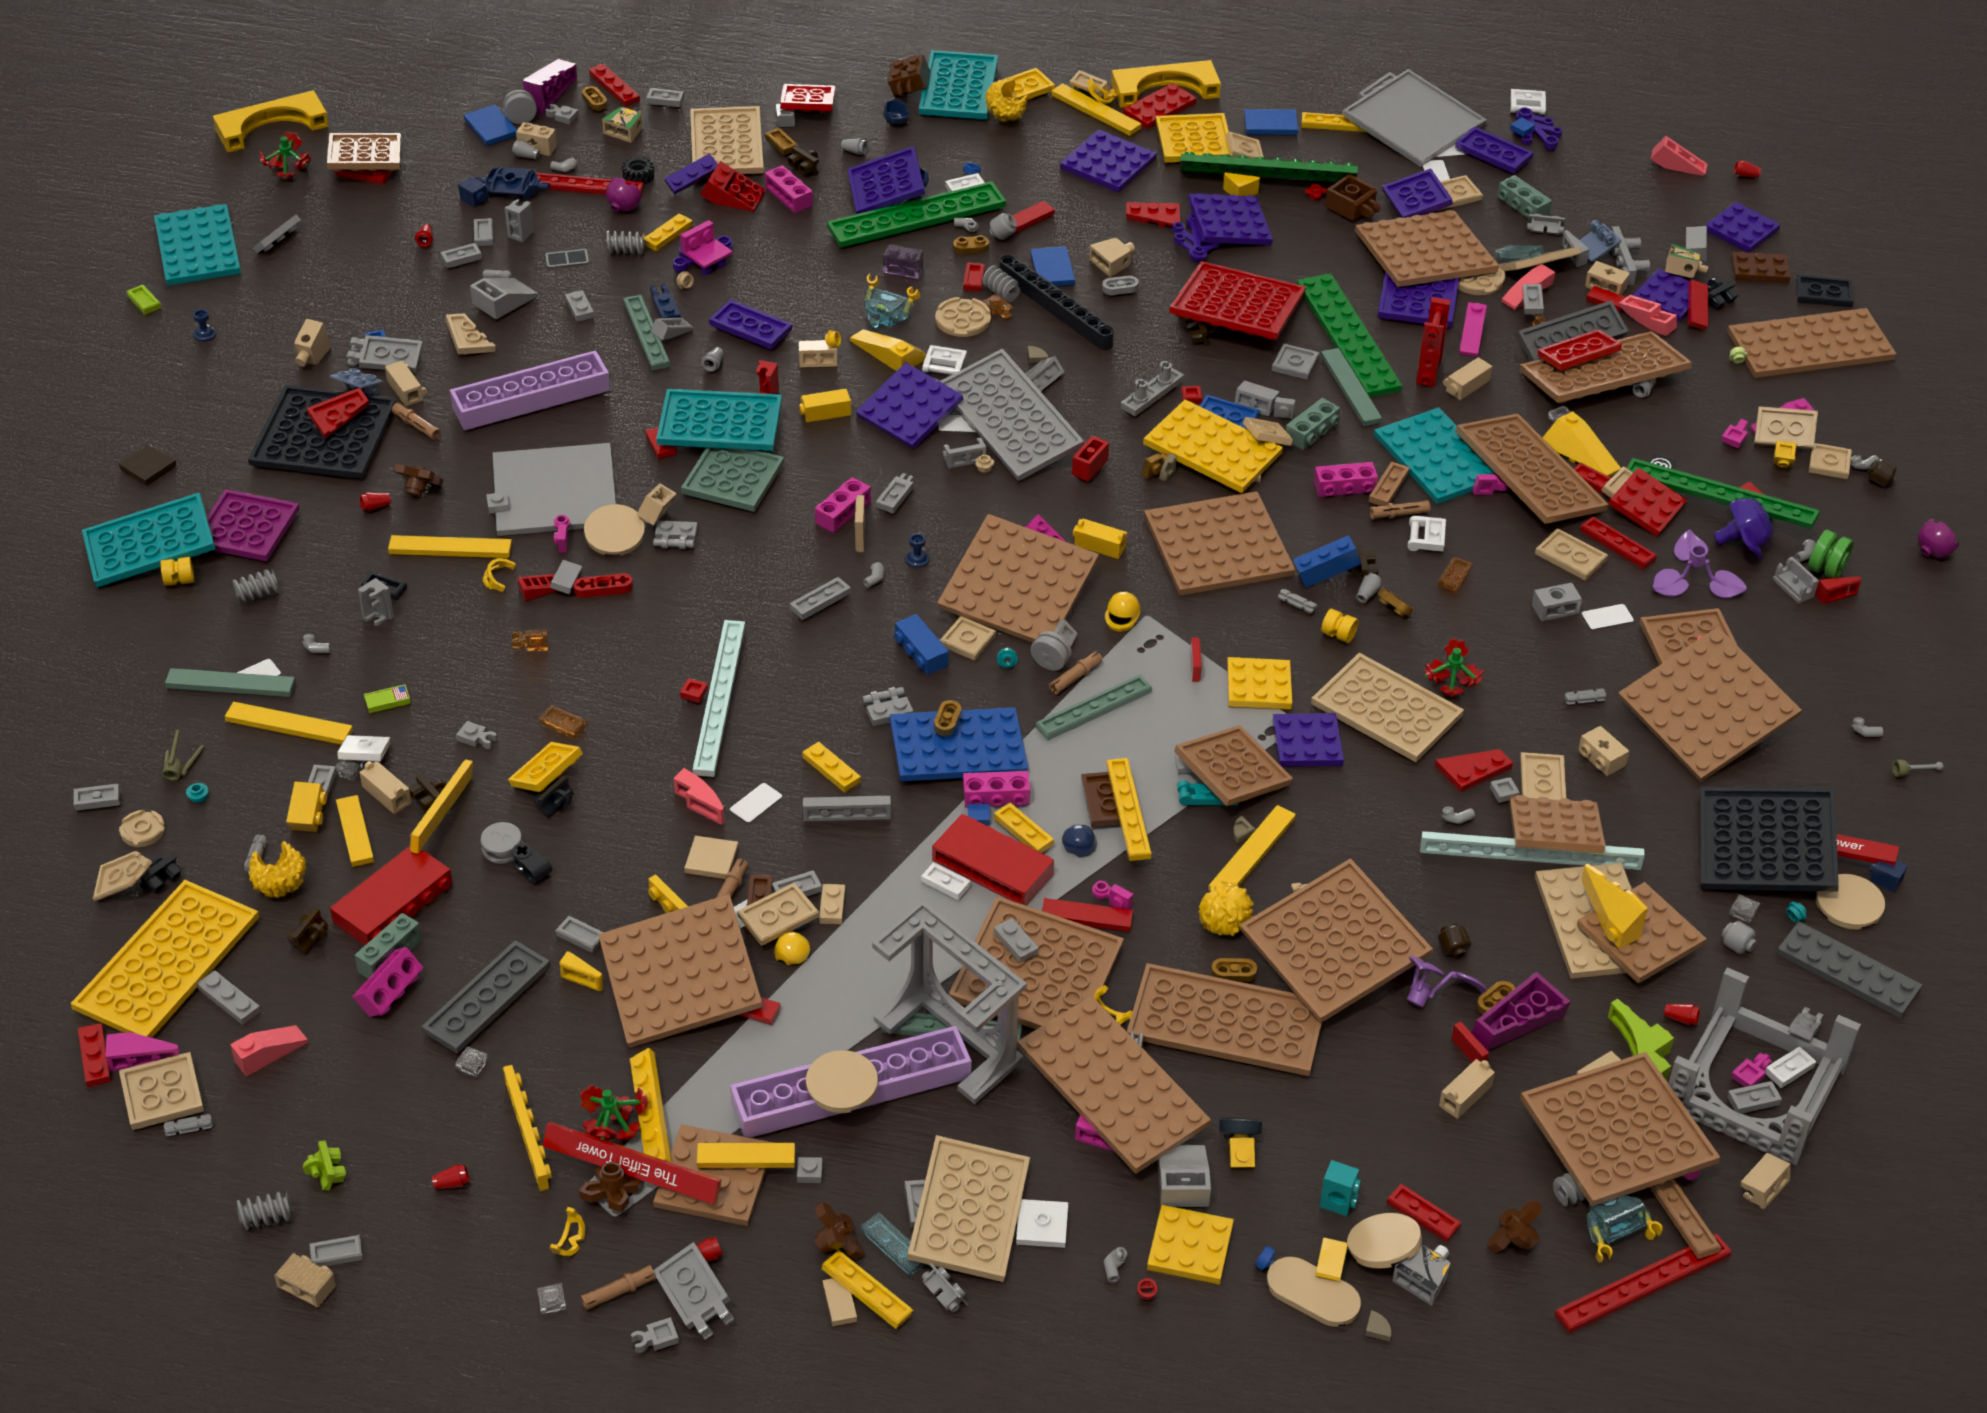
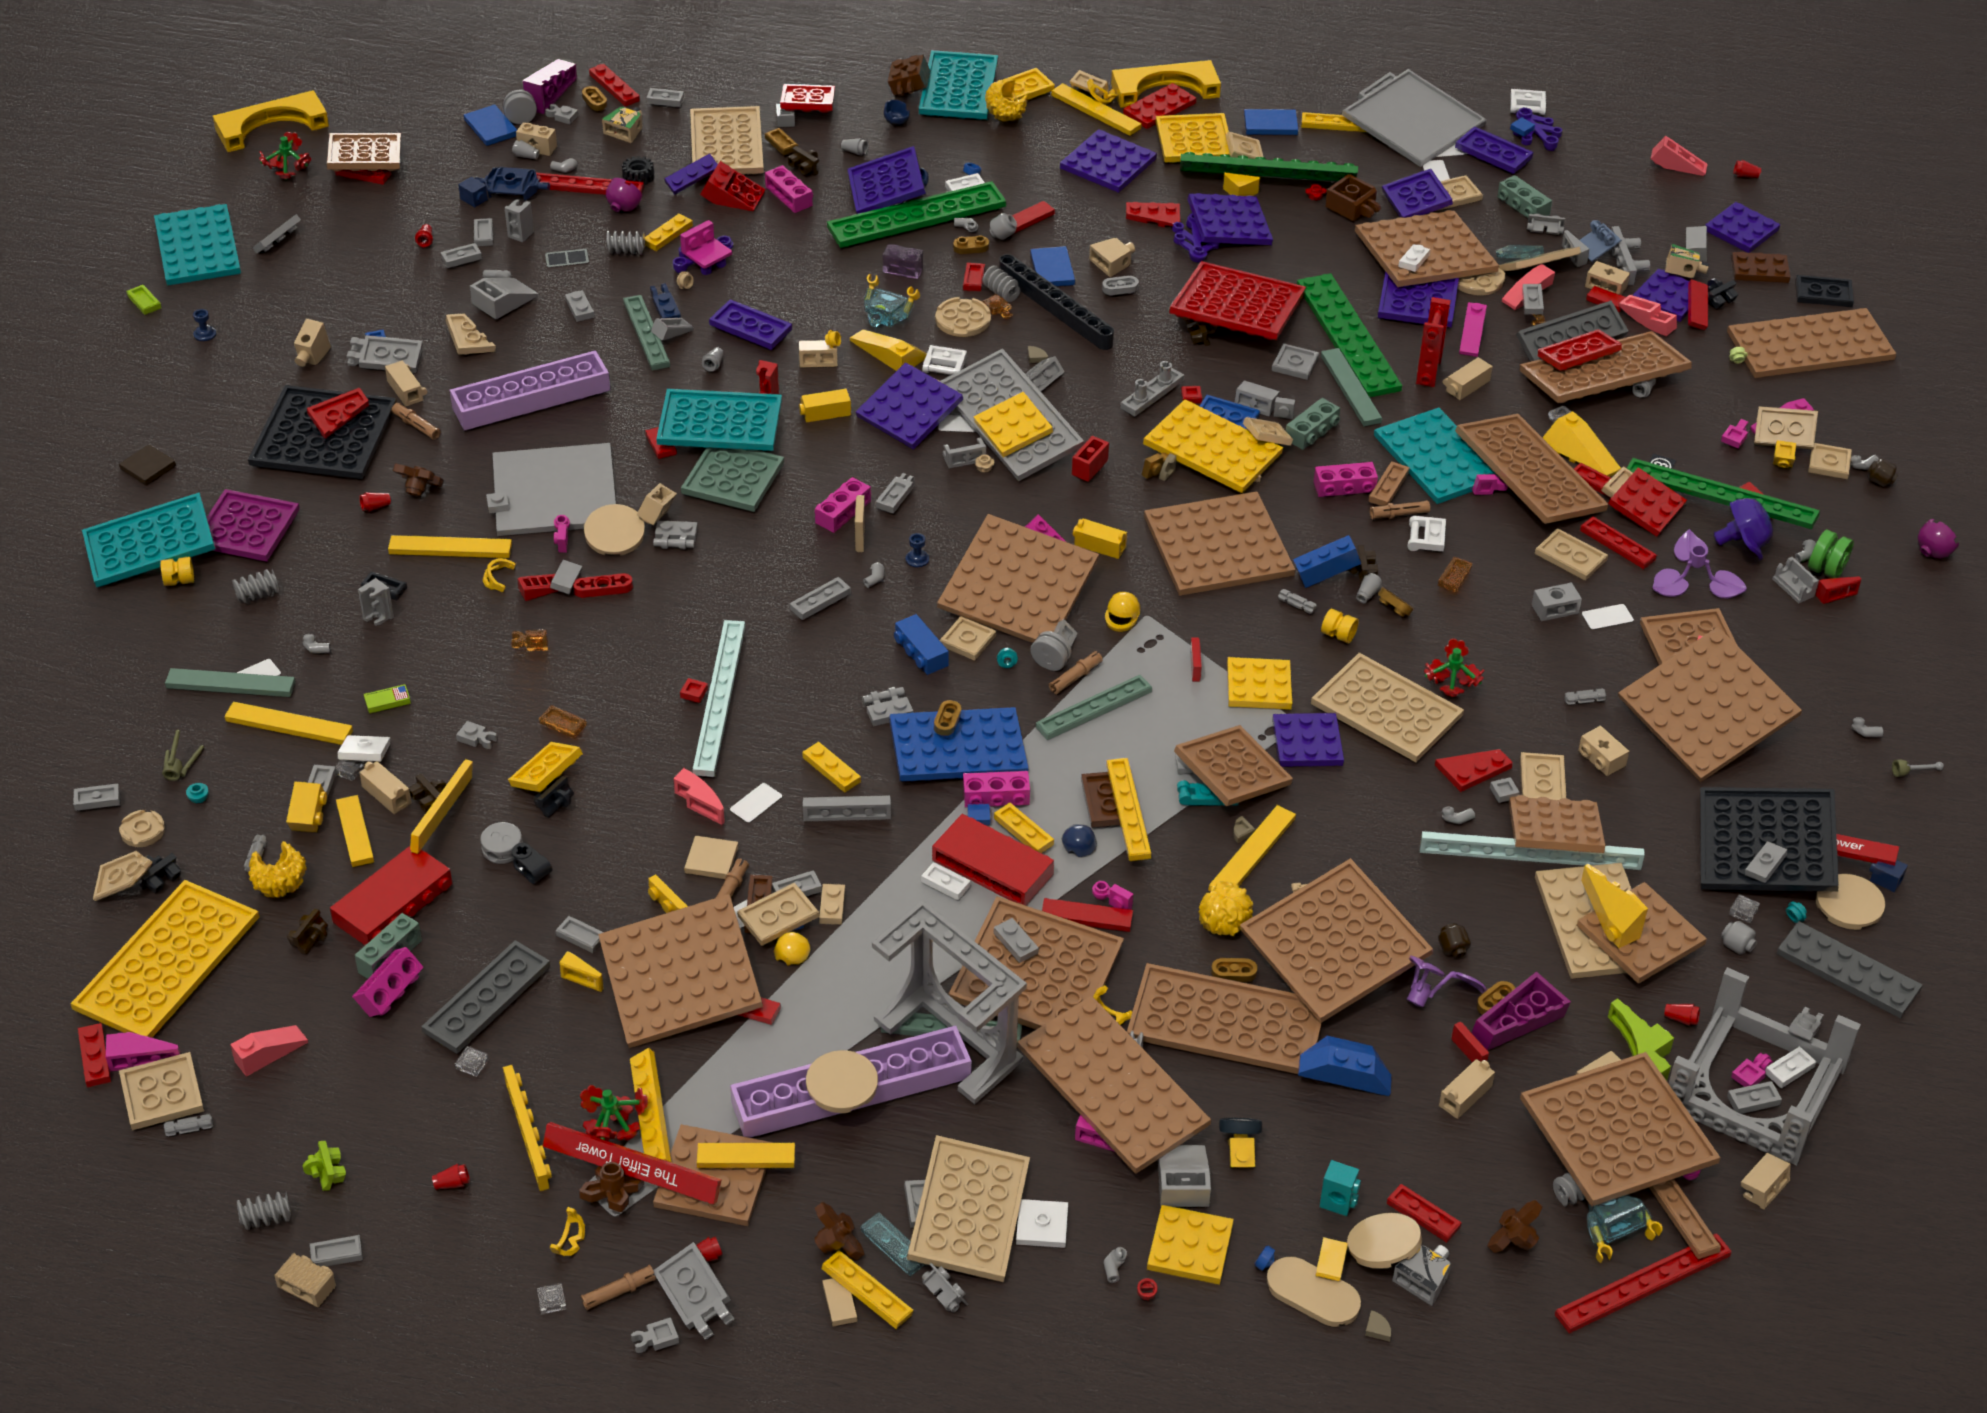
(228, 997): light grey plate -> none
(355, 379): sand blue hinge -> none
(809, 1170): light grey plate -> none
(1013, 424): none -> yellow plate
(1346, 1065): none -> blue wedge
(1414, 257): none -> white plate
(1766, 862): none -> light grey plate

